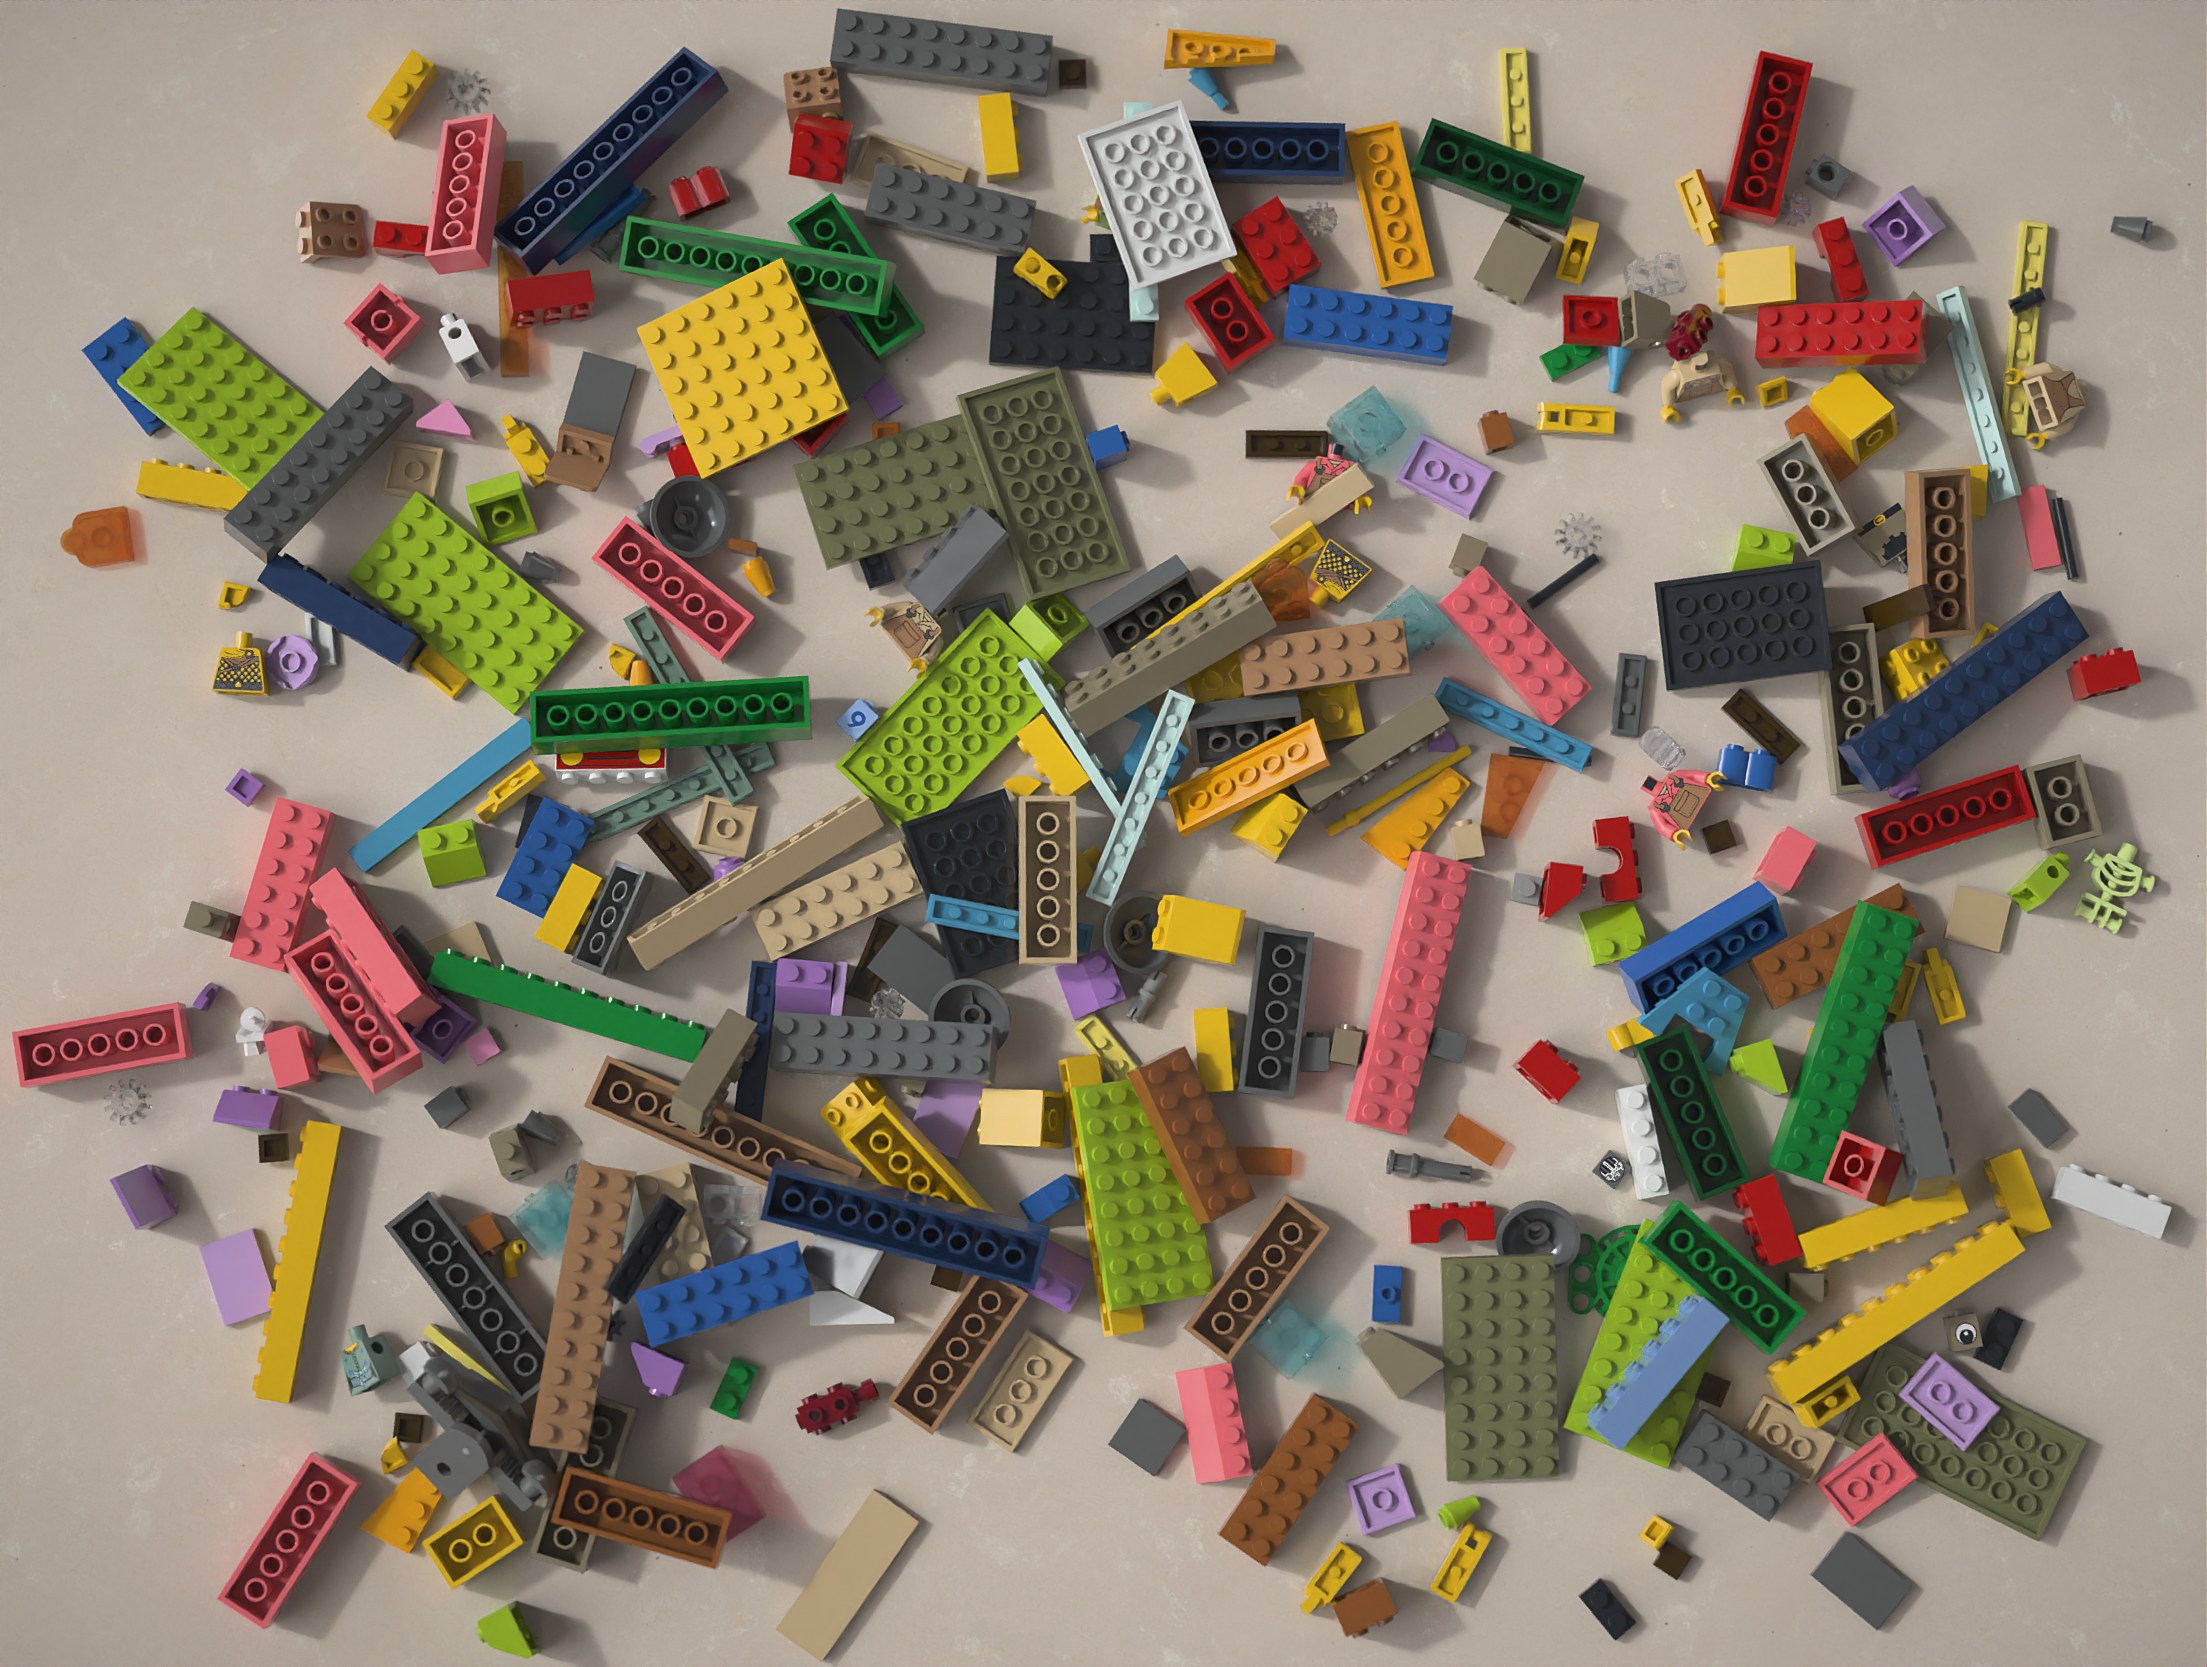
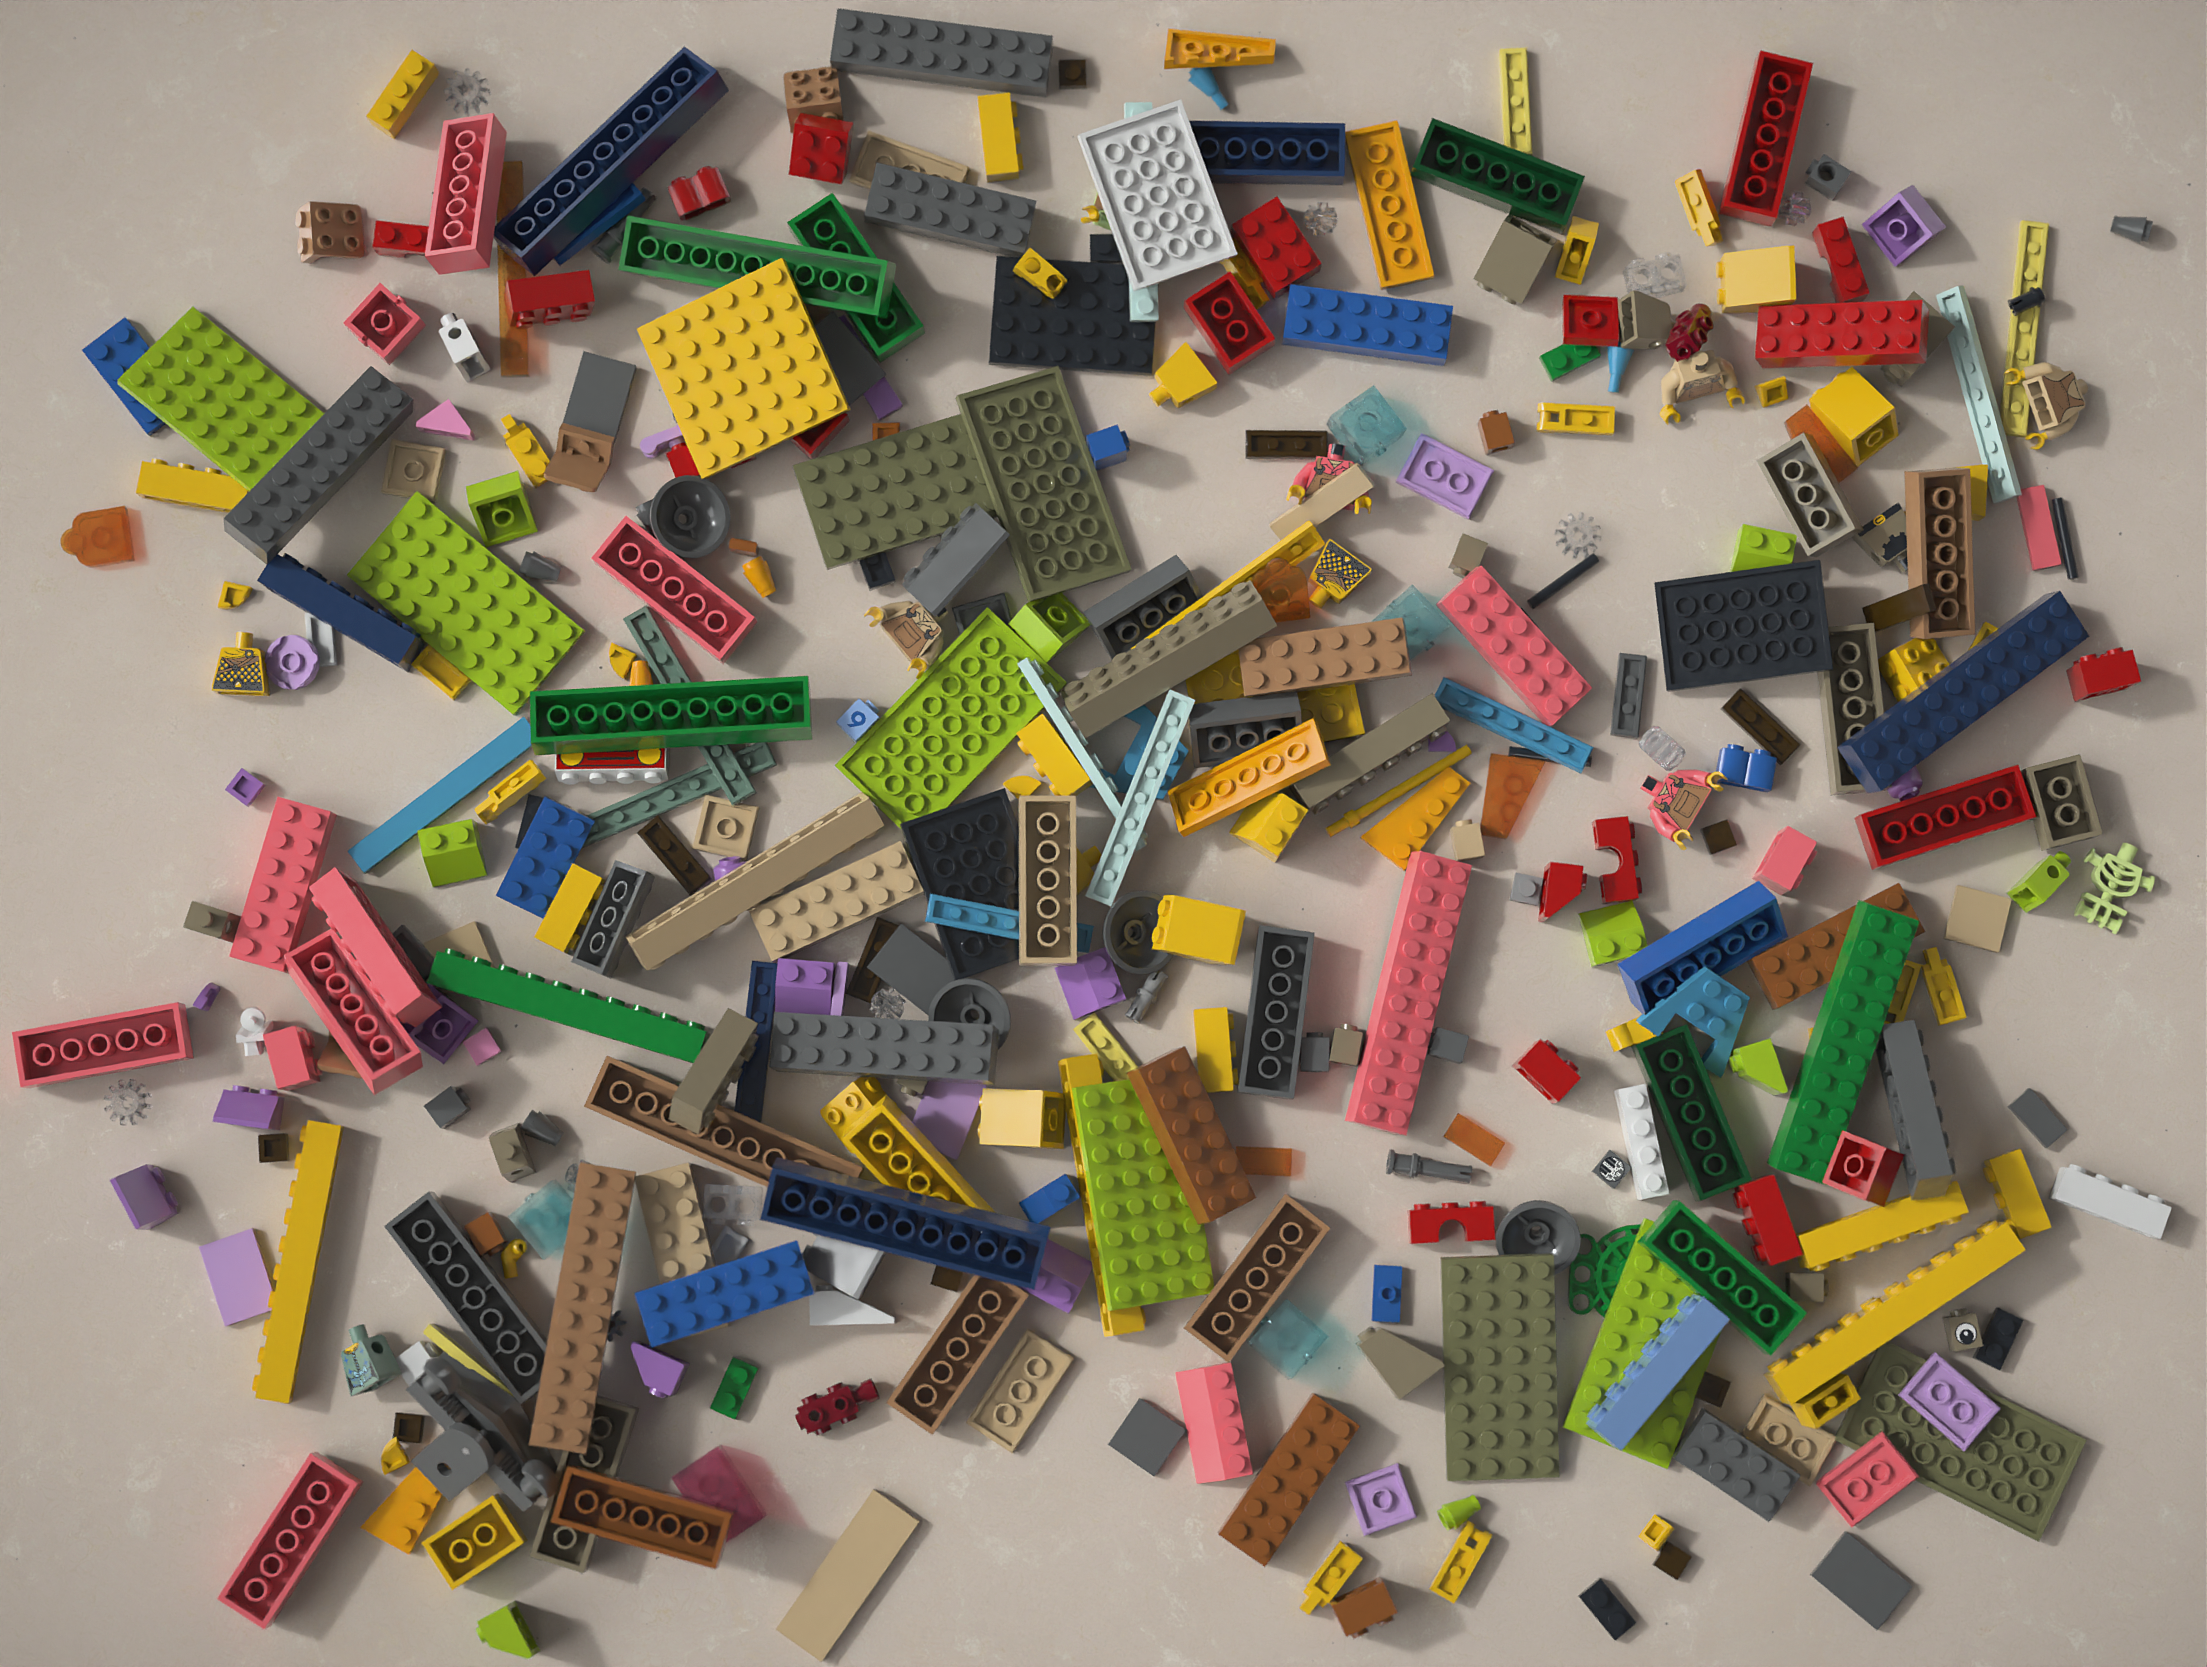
(644, 1249): black tile -> none

